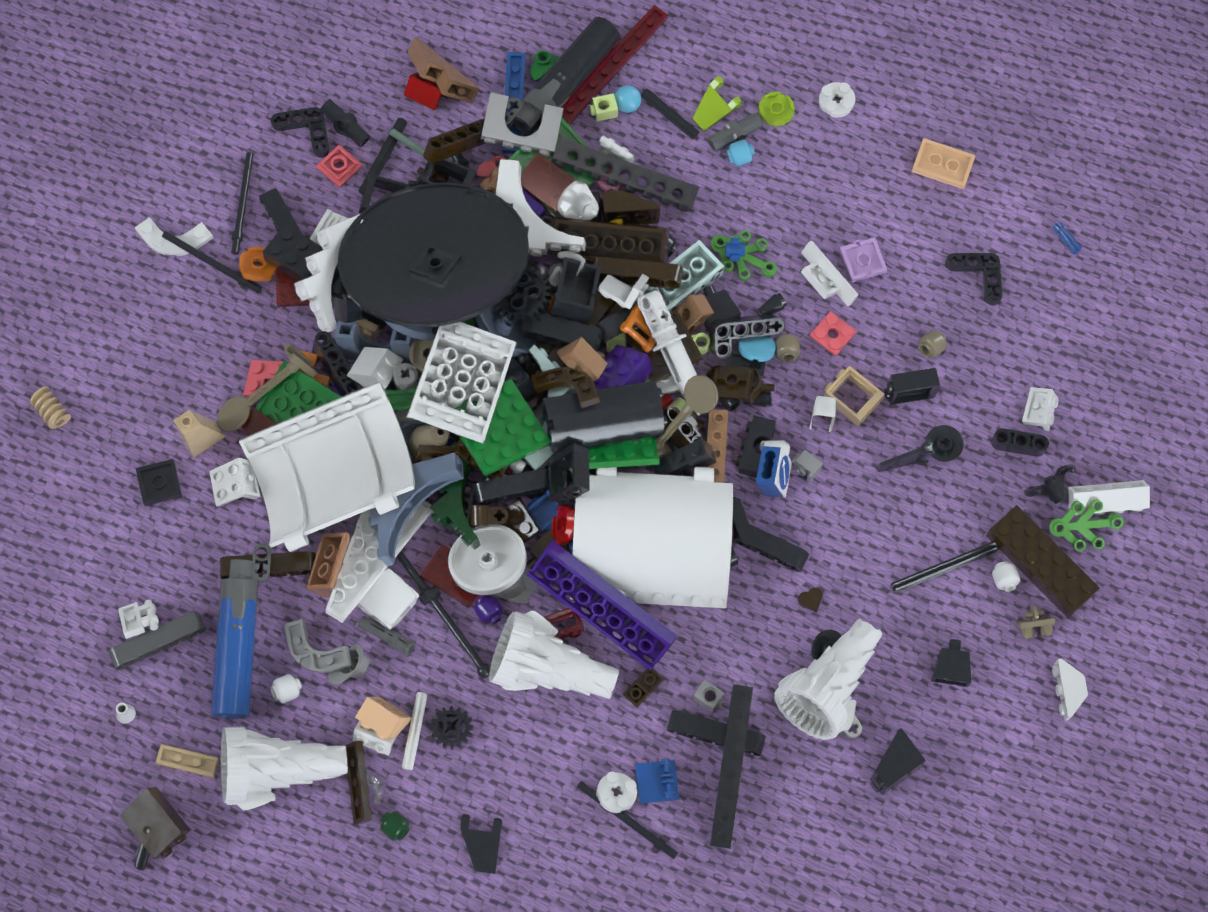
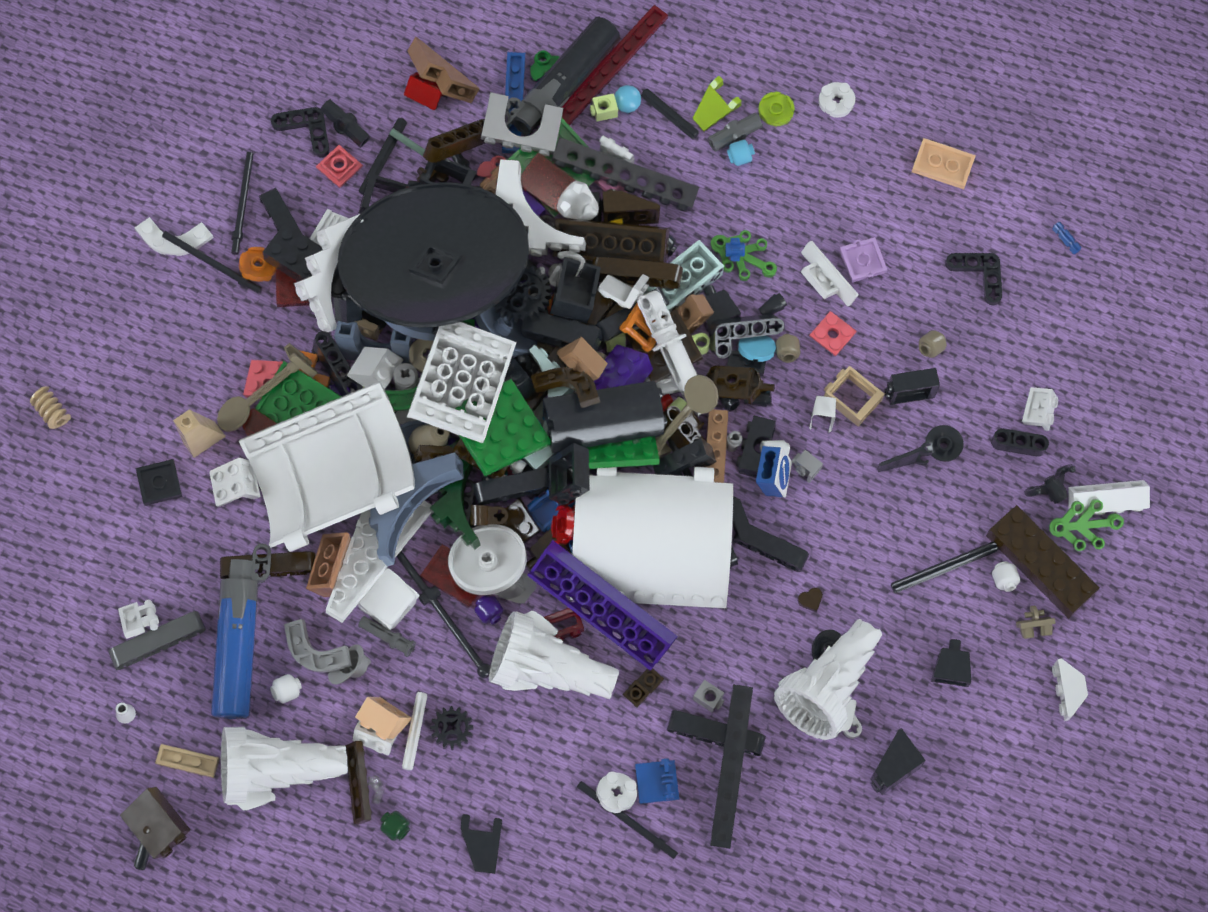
(733, 441): none -> light grey pin

